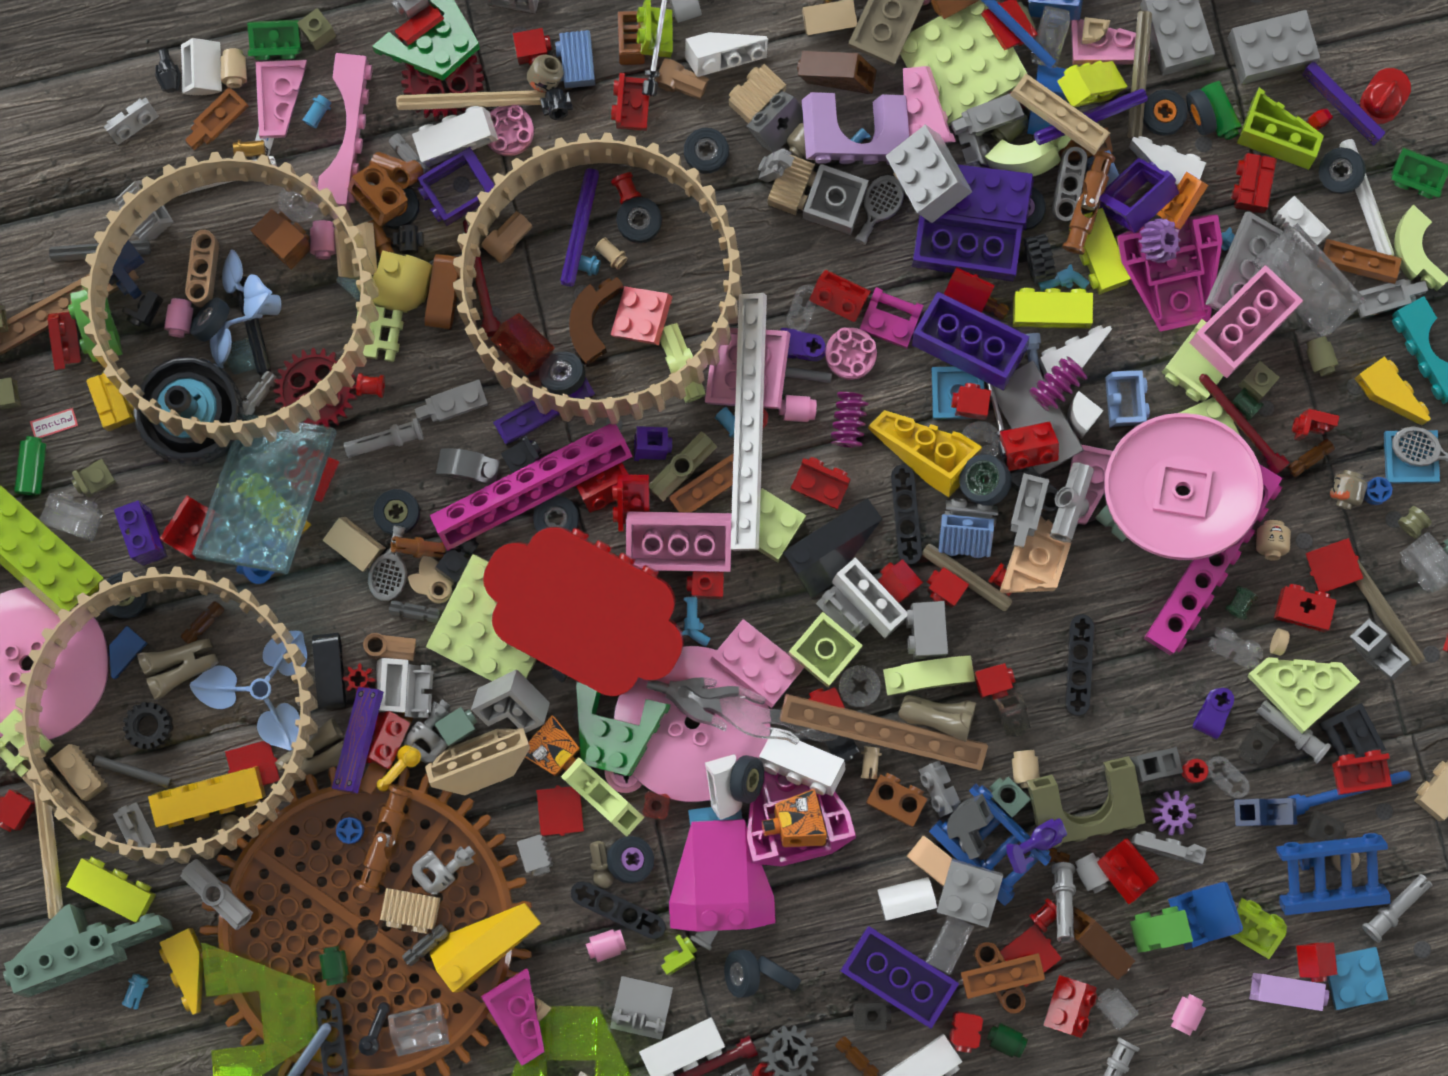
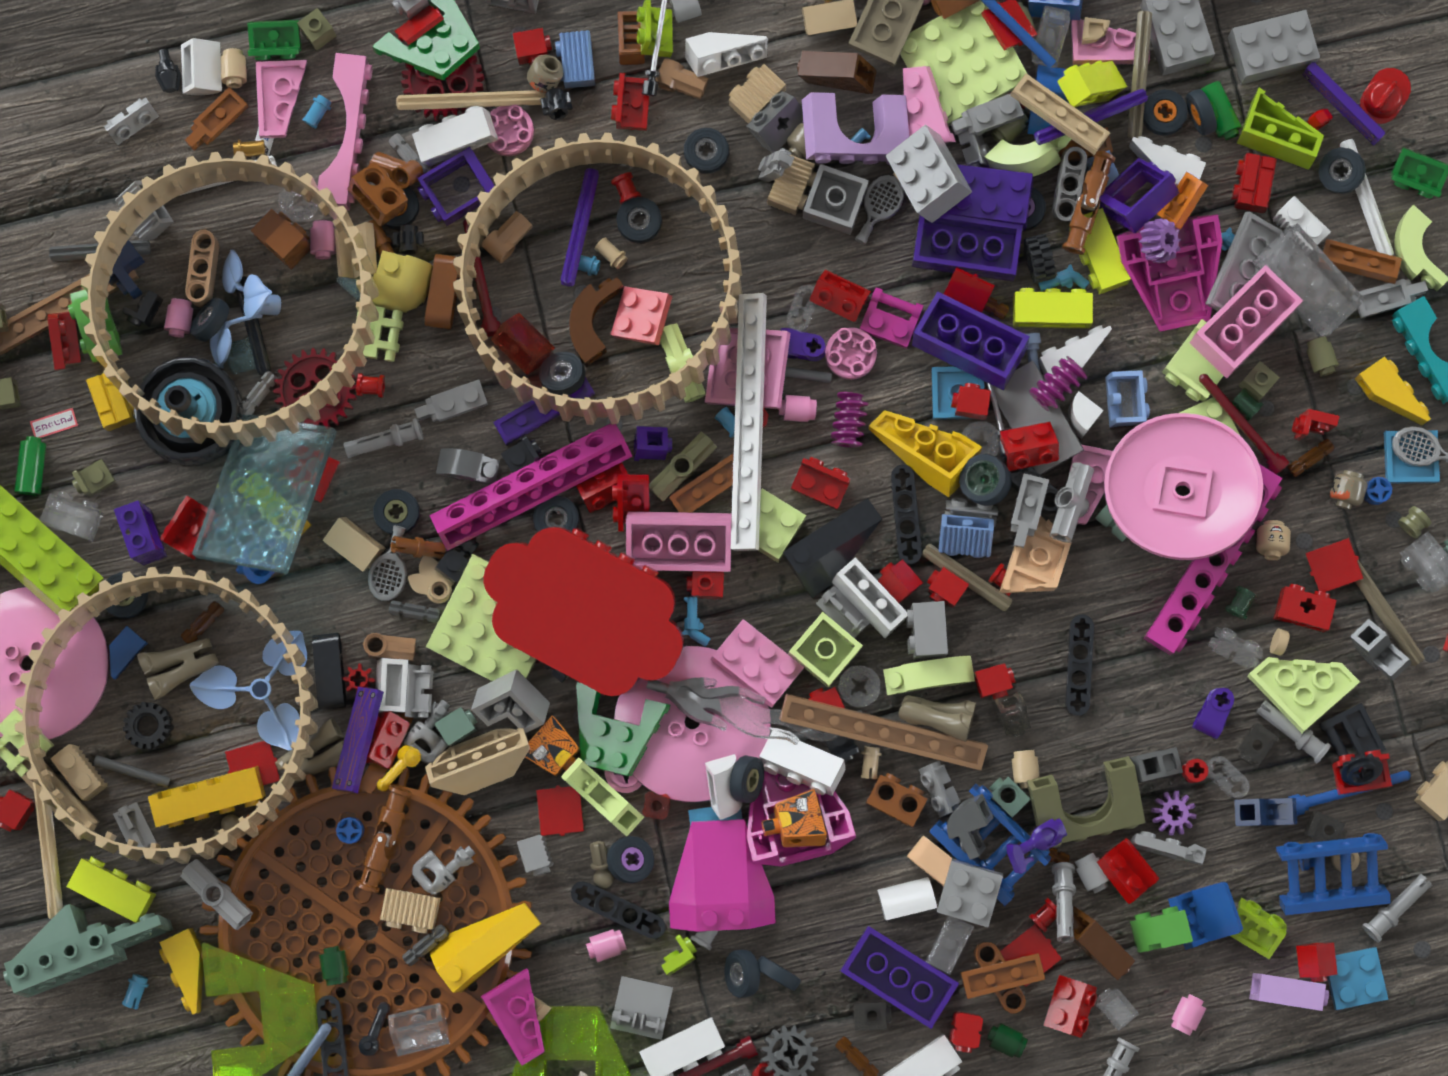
(1371, 770): none -> black gear

